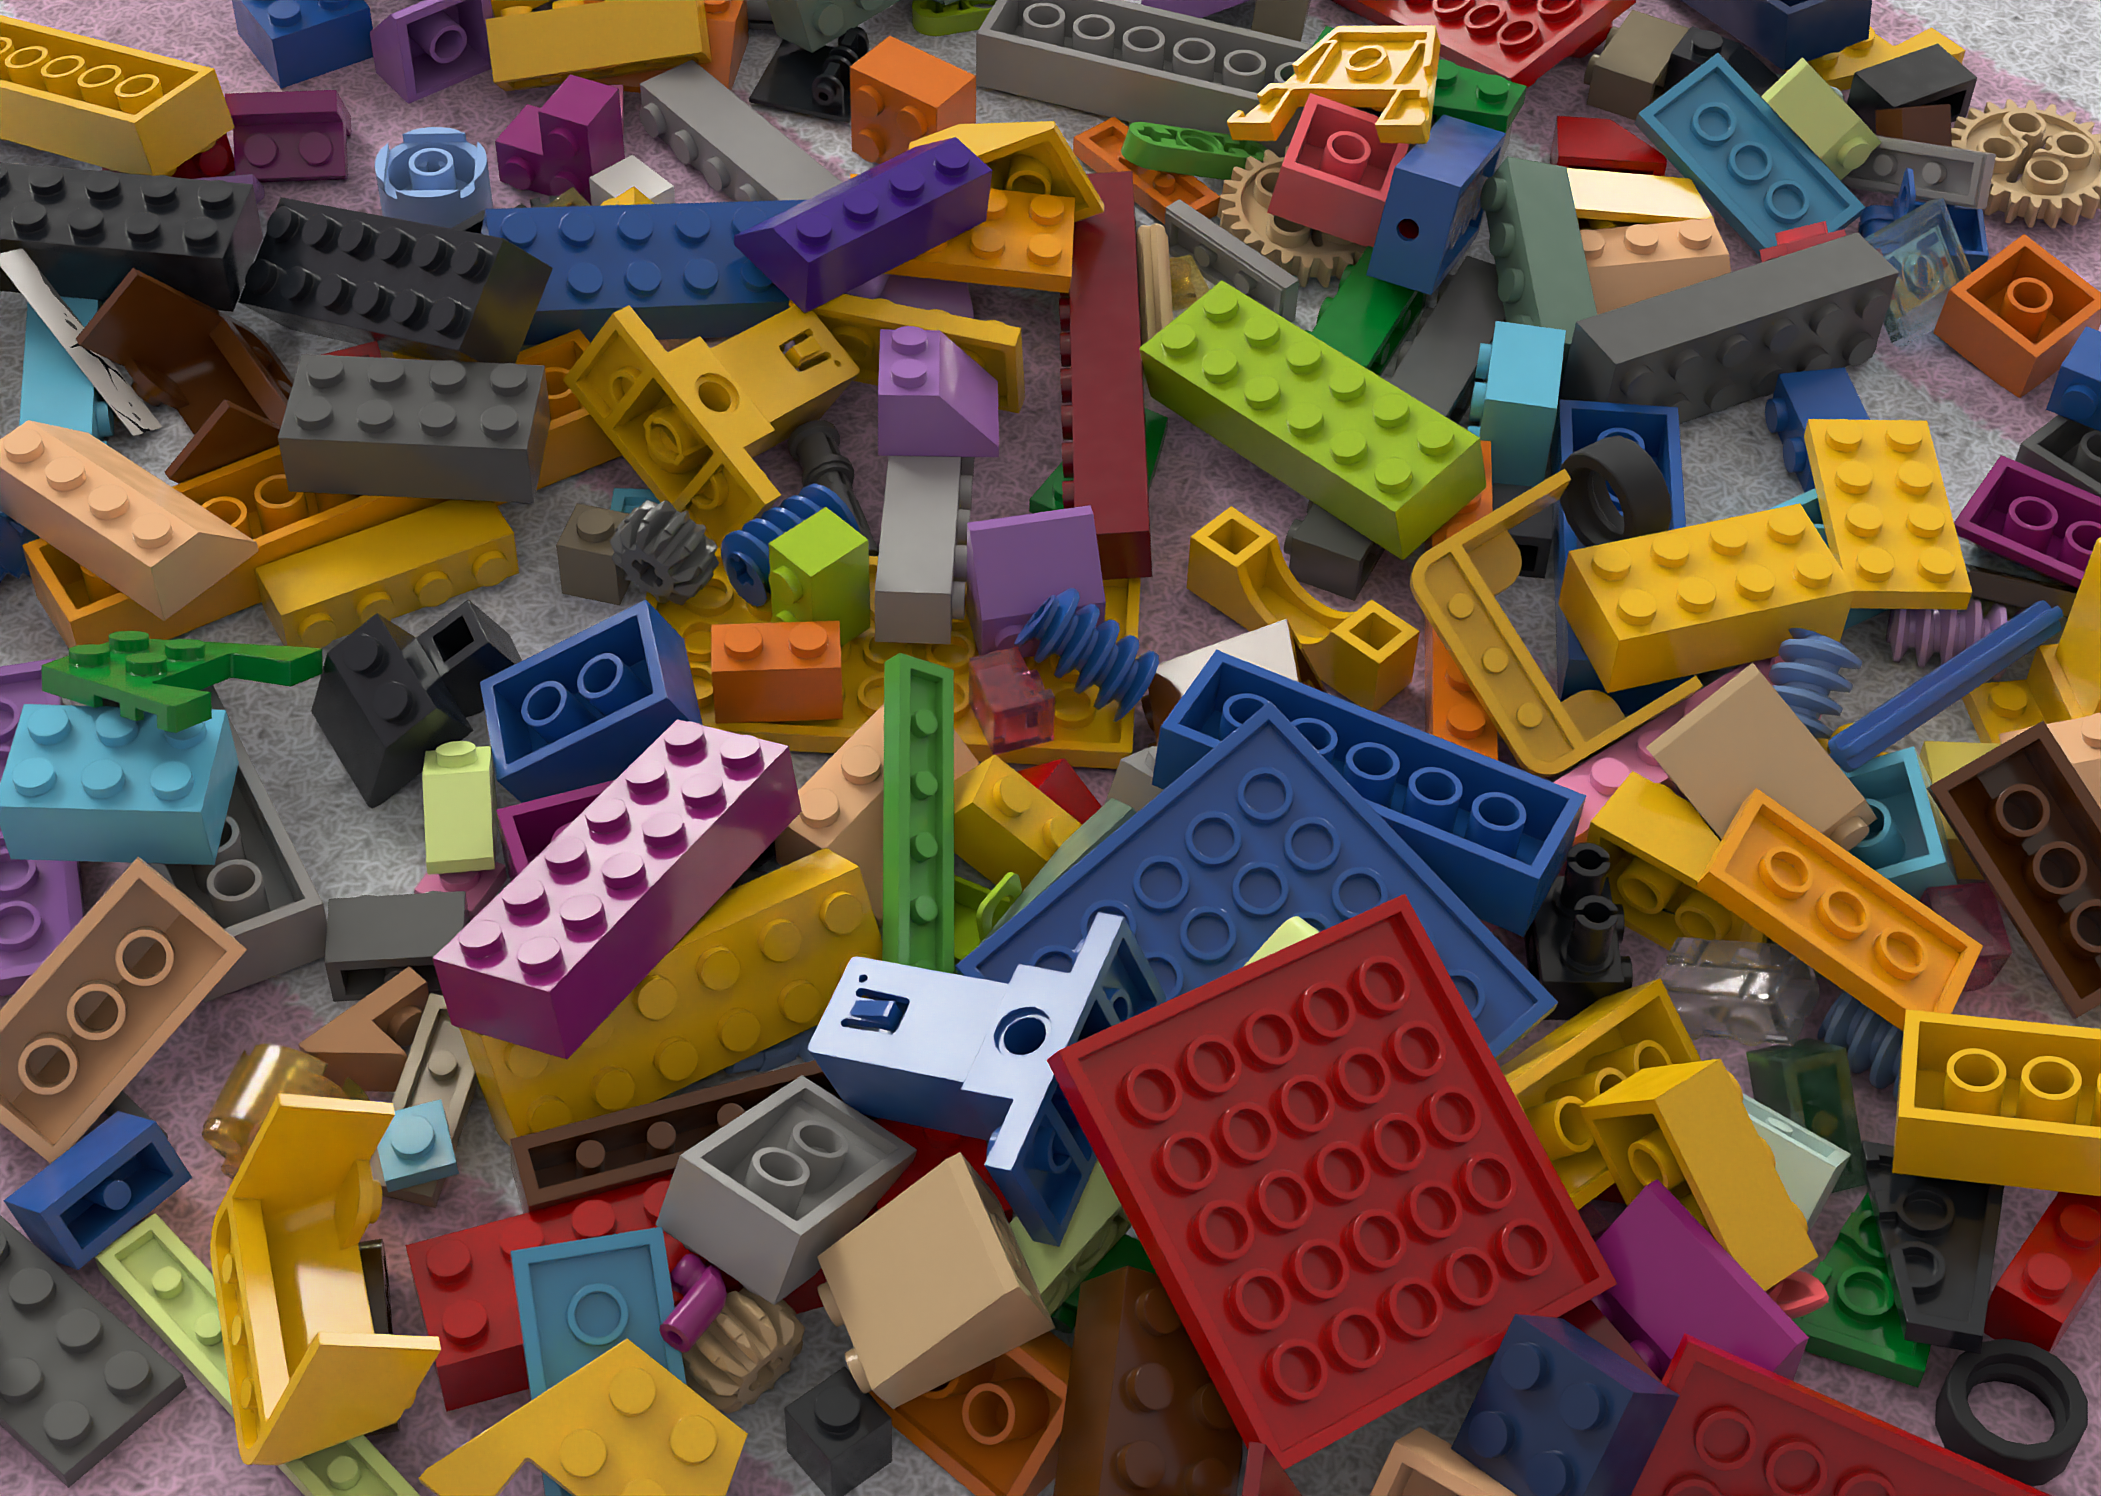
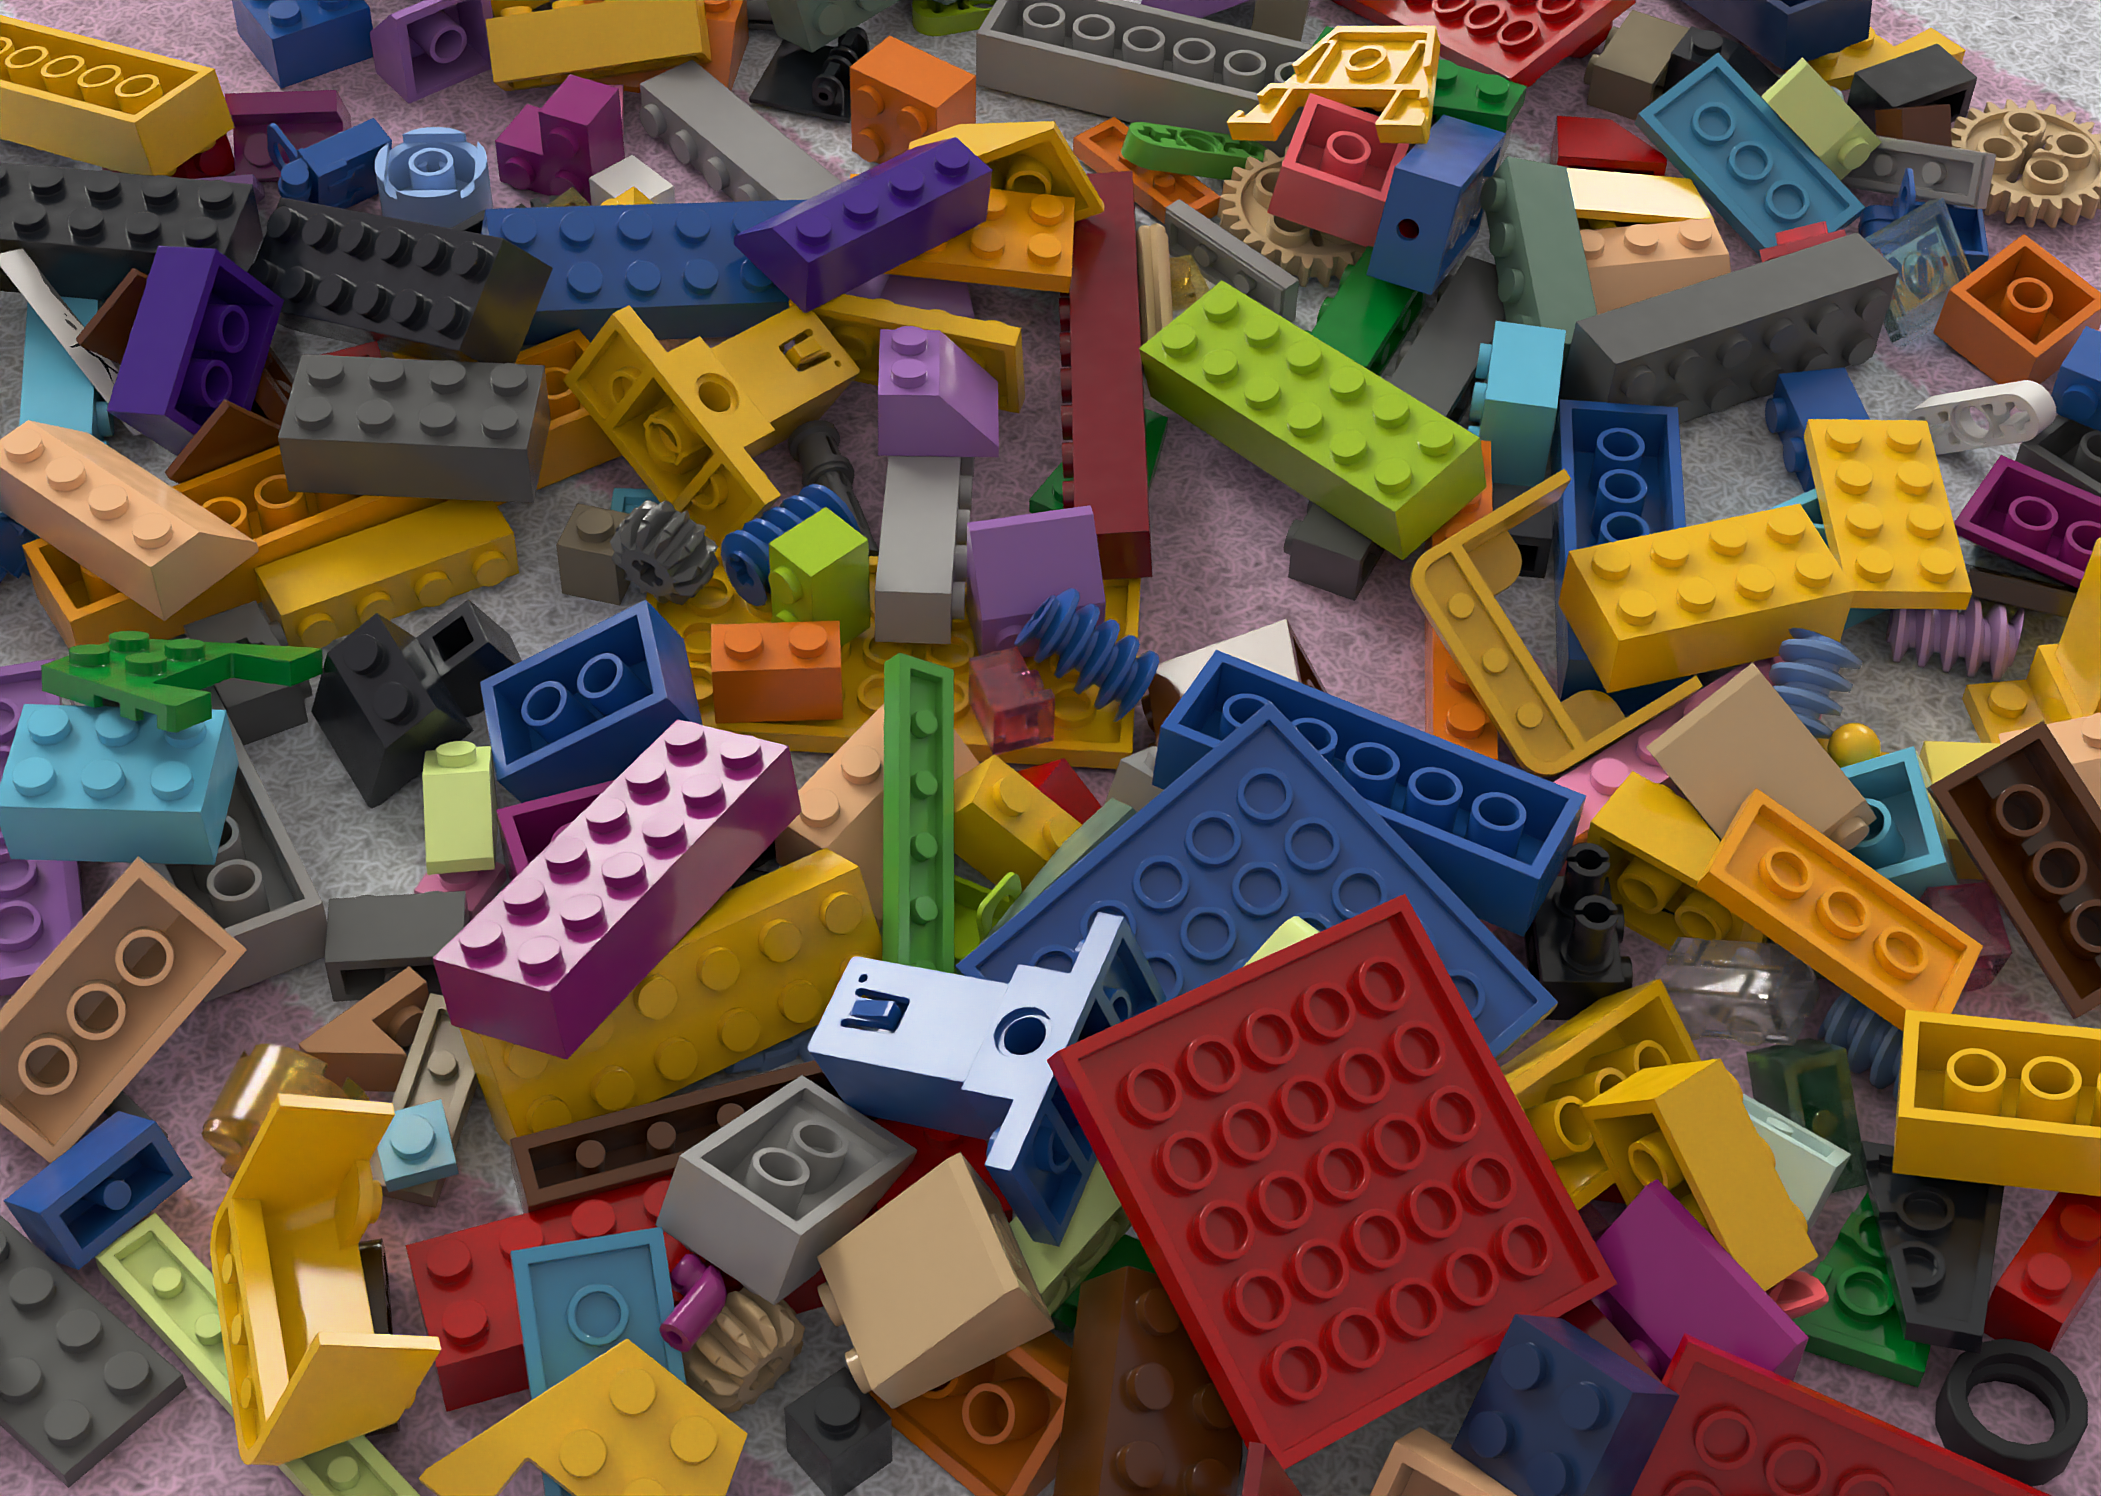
(193, 344): none -> dark purple brick
(253, 706): none -> dark grey brick
(332, 171): none -> blue piece
(1245, 576): yellow arch -> none
(1634, 481): black tyre -> none
(1944, 686): blue axle -> none
(1994, 403): none -> white beam

